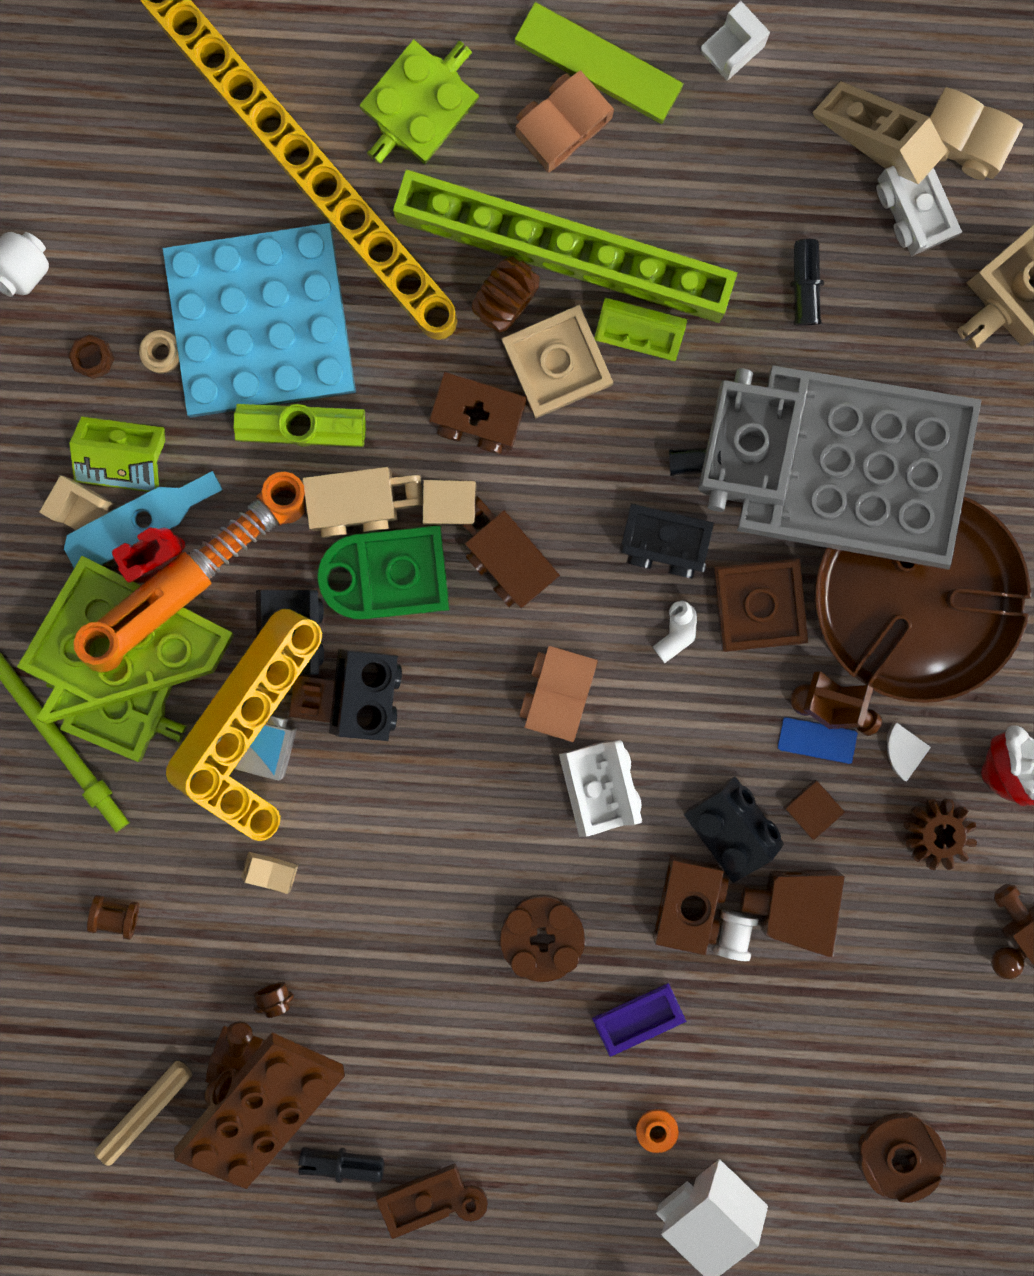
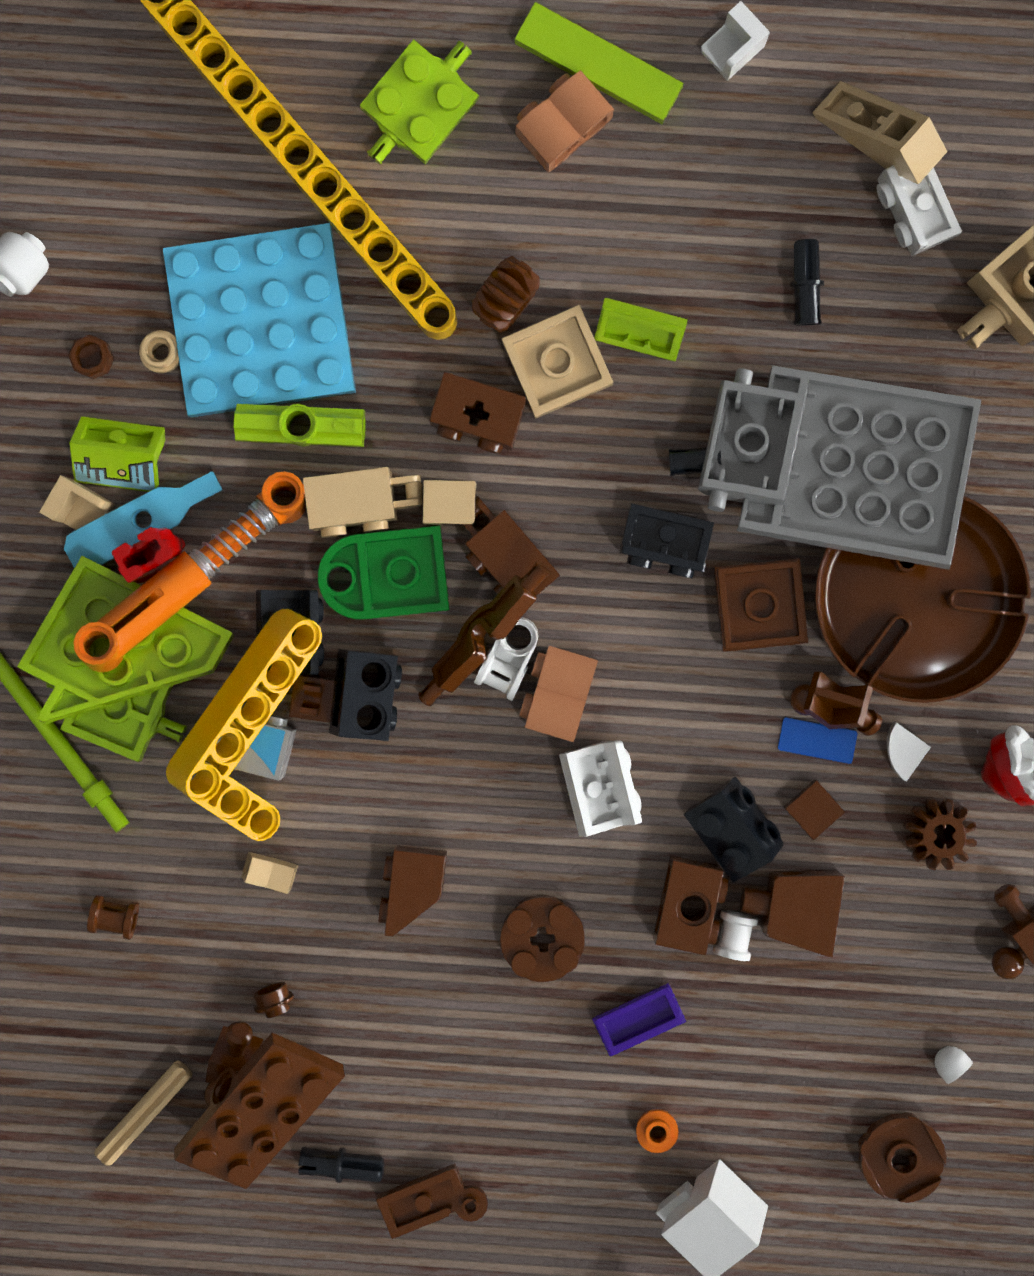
(414, 885): none -> reddish brown slope
(492, 618): none -> reddish brown piece
(507, 661): none -> white piece
(564, 246): lime brick -> none
(681, 631): white arm -> none
(951, 1063): none -> white hinge
(974, 133): tan brick -> none

